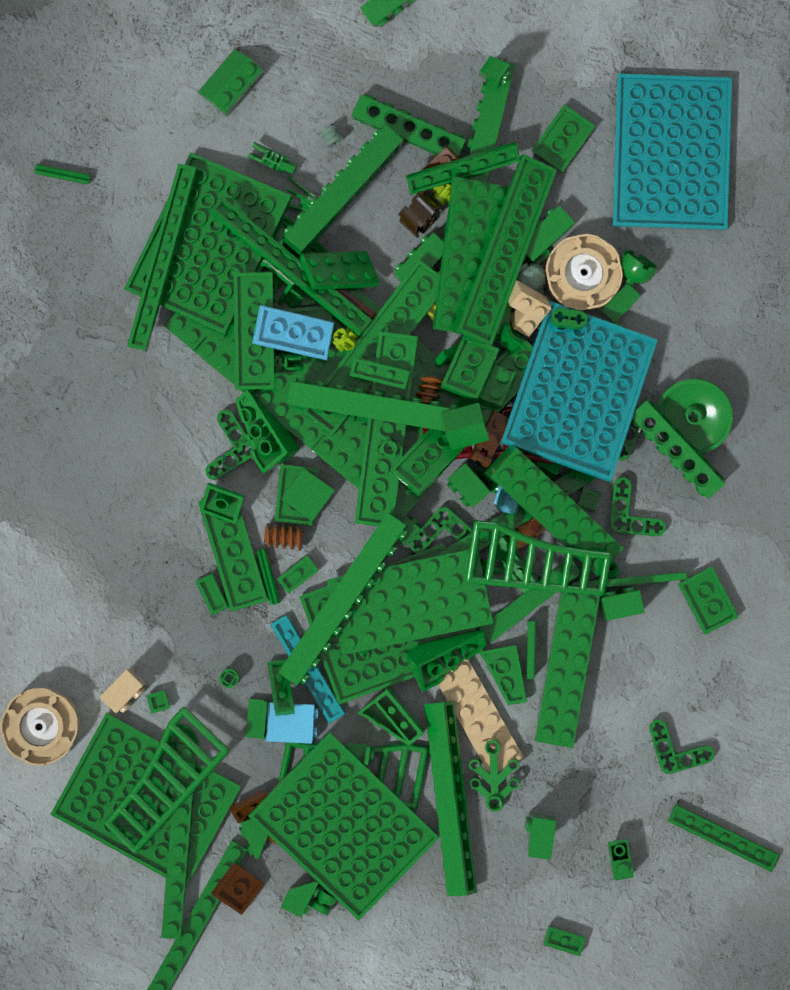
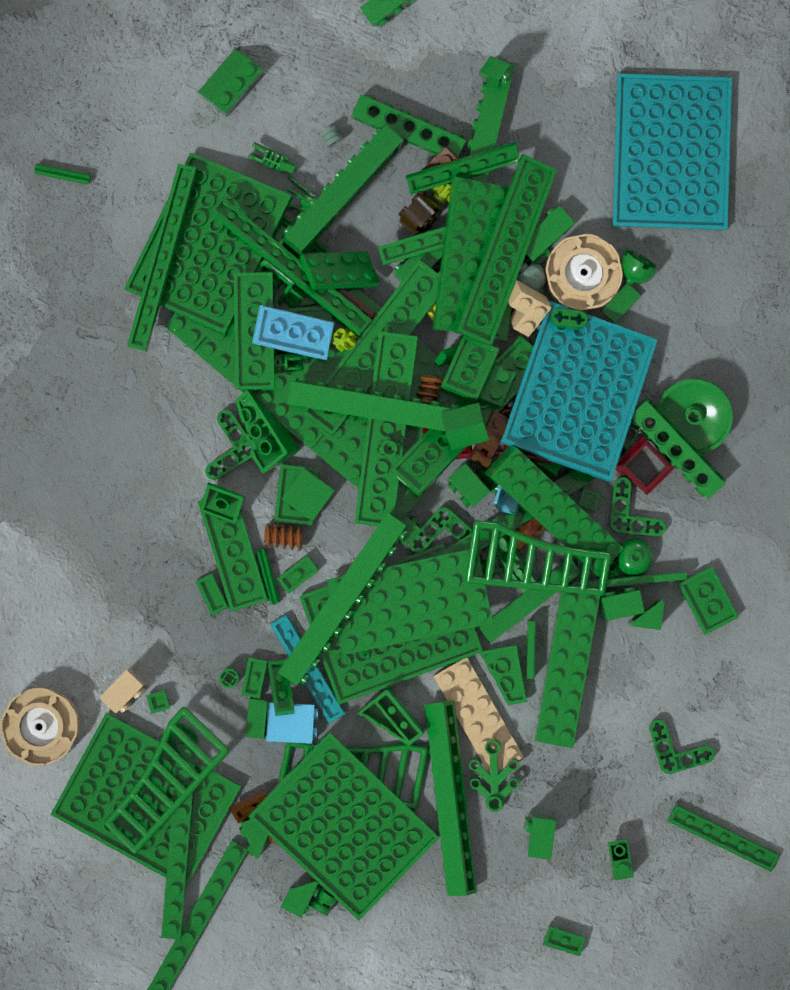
(237, 888): reddish brown plate -> none
(254, 678): none -> green plate
(361, 751): green bracket -> none
(380, 373): green tile -> none
(412, 246): none -> green plate
(437, 658): green wedge -> none
(510, 337): green slope -> none
(563, 138): green plate -> none
(631, 453): none -> dark red piece
(635, 557): none -> green cylinder
(651, 618): none -> green slope

